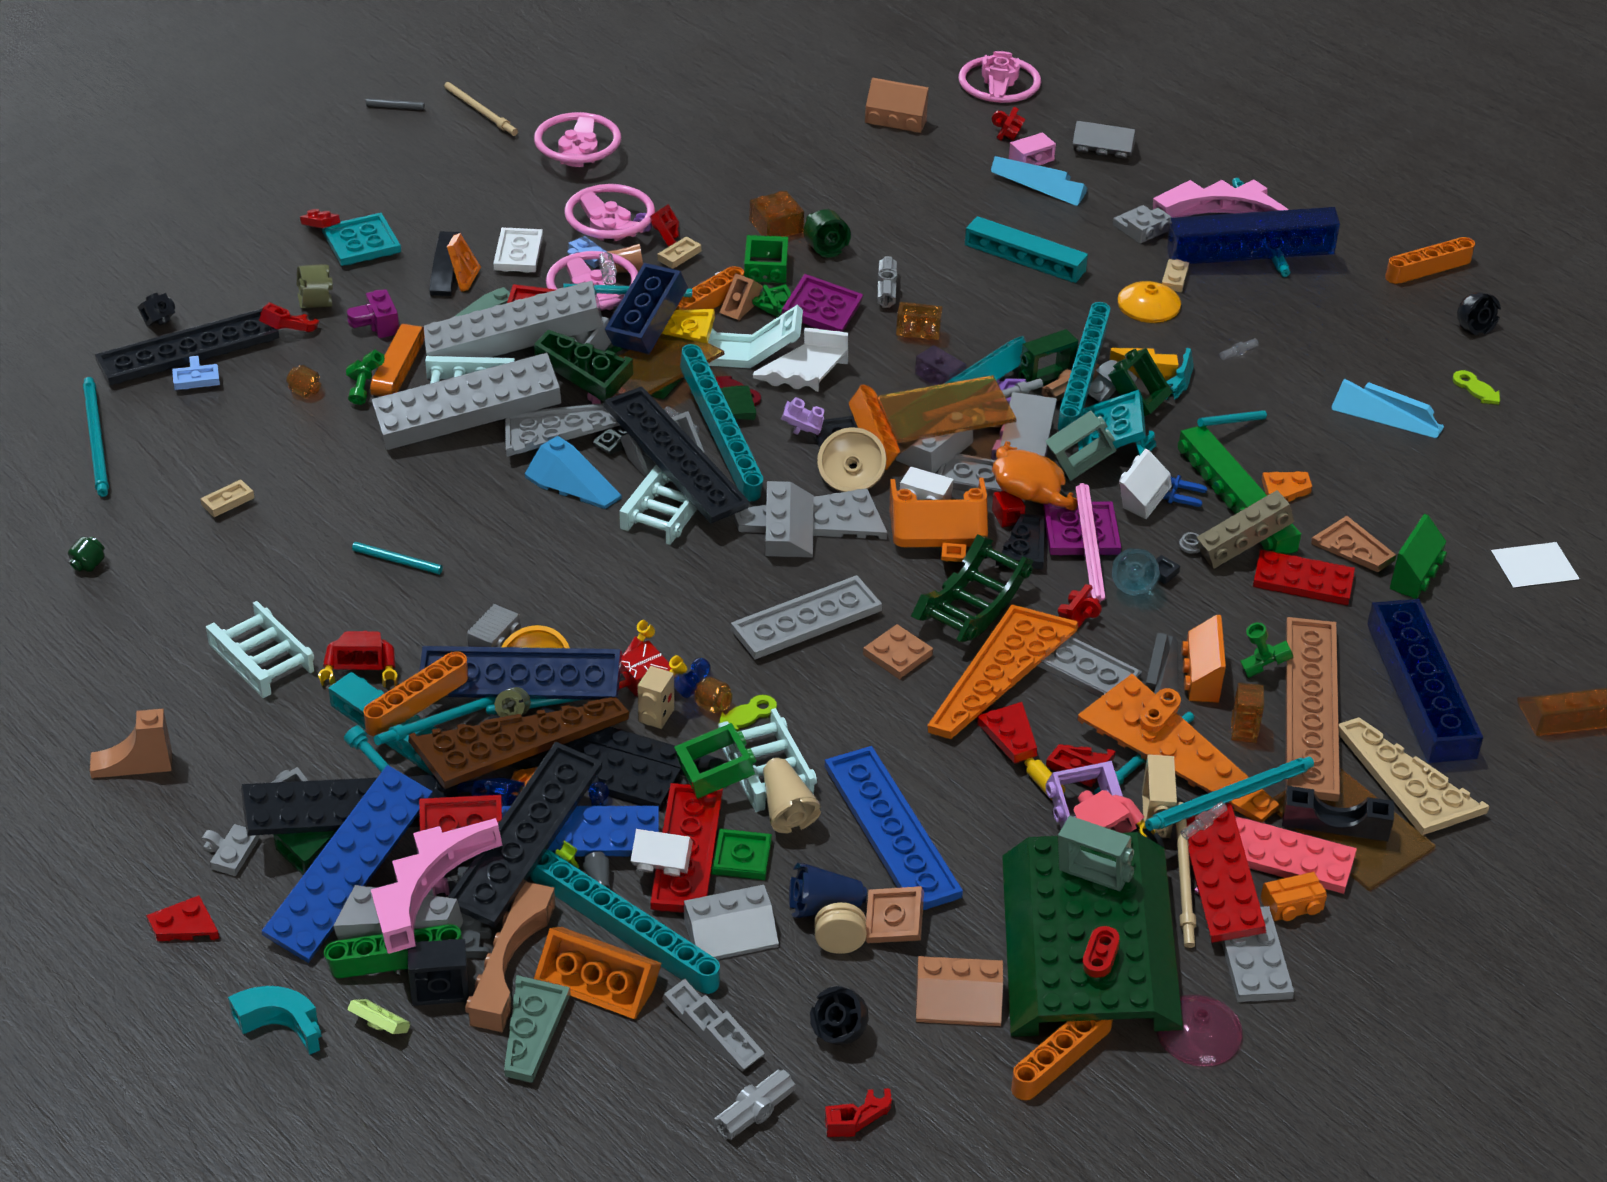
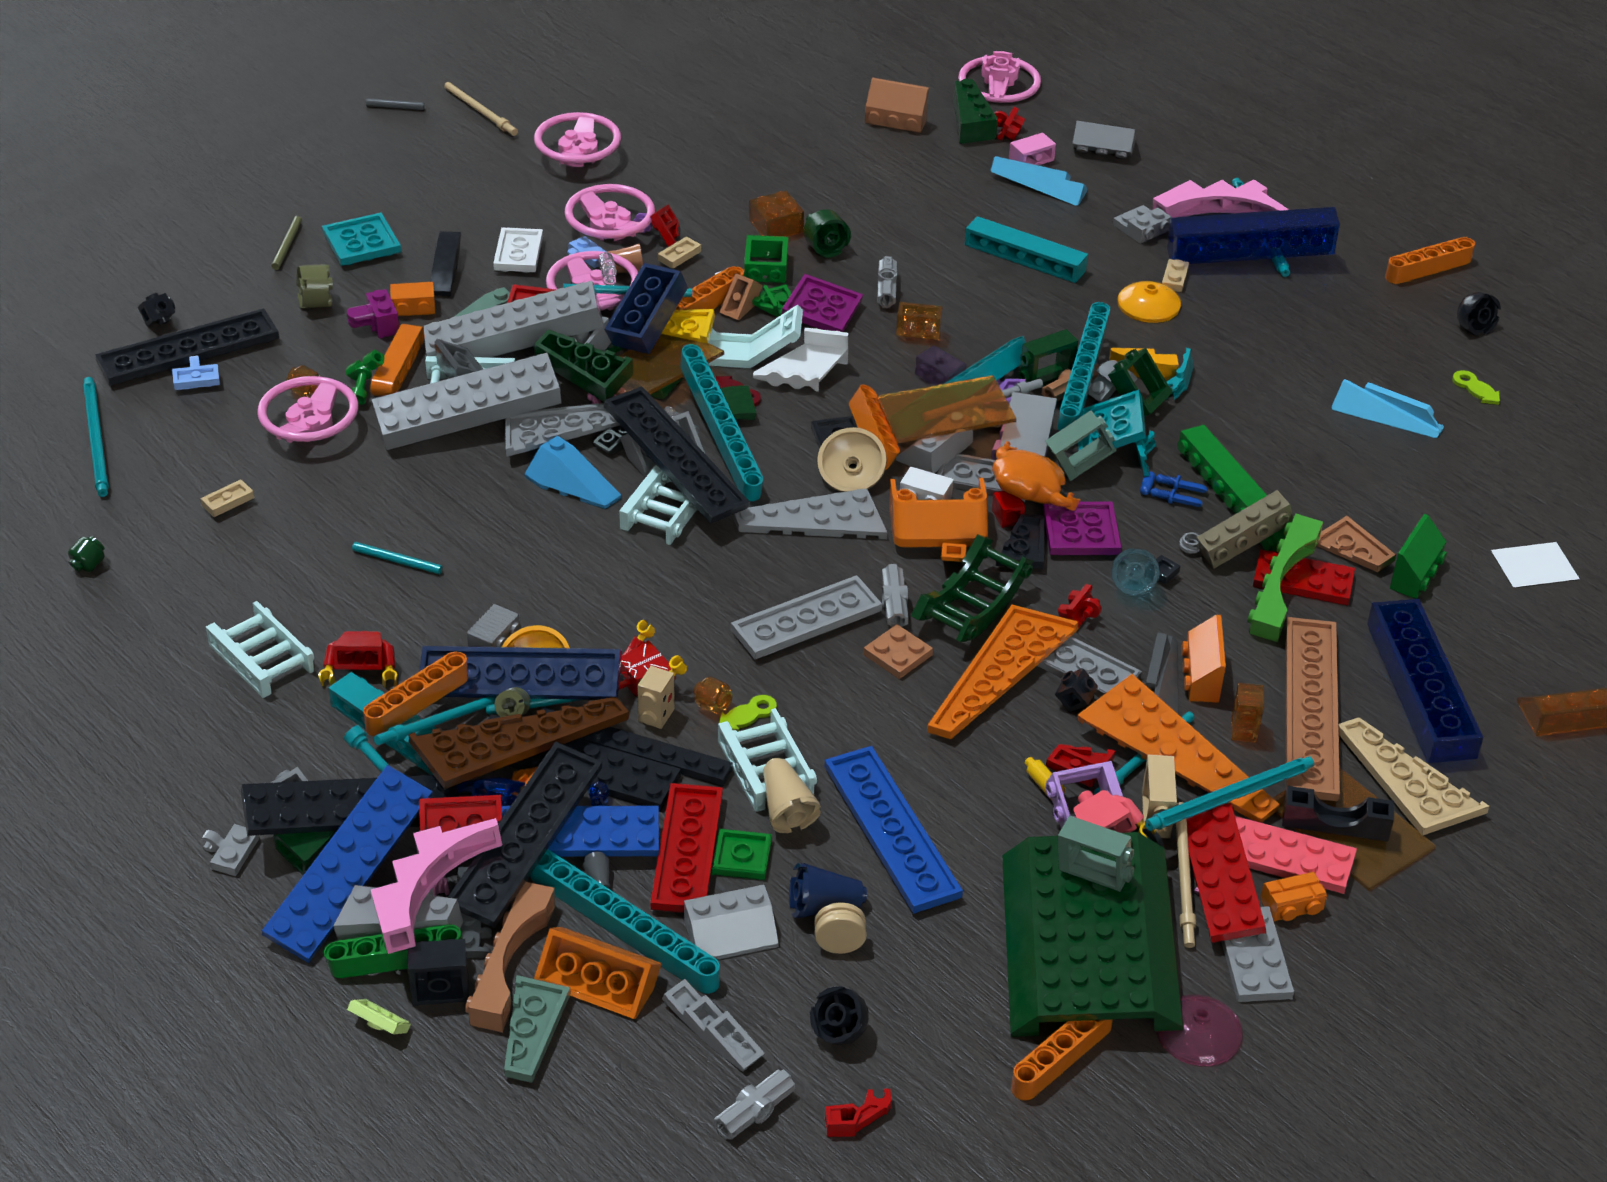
(140, 753): nougat arch -> none
(182, 921): red wing -> none
(279, 1006): teal arch -> none
(281, 318): red piece -> none
(286, 243): none -> olive bar
(312, 416): none -> bright pink piece
(319, 219): red plate -> none
(413, 298): none -> orange brick
(455, 359): none -> dark grey slope
(463, 262): orange wing -> none
(567, 853): lime hand -> none
(661, 852): white brick -> none
(686, 682): clear blue piece -> none
(722, 775): green window -> none
(788, 520): light grey slope -> none
(801, 418): lavender hips -> none
(894, 595): none -> light grey piece
(894, 914): nougat plate -> none
(959, 991): nougat slope -> none
(973, 113): none -> dark green wedge
(1010, 731): red wing -> none
(1076, 689): none -> black brick
(1090, 541): bright pink axle -> none
(1101, 954): red plate -> none
(1144, 484): white slope -> none
(1160, 707): orange plate -> none
(1203, 820): clear bar -> none
(1232, 418): teal bar -> none
(1238, 349): clear bar -> none
(1264, 652): green bar -> none
(1271, 612): none -> bright green arch
(1287, 483): orange wing -> none

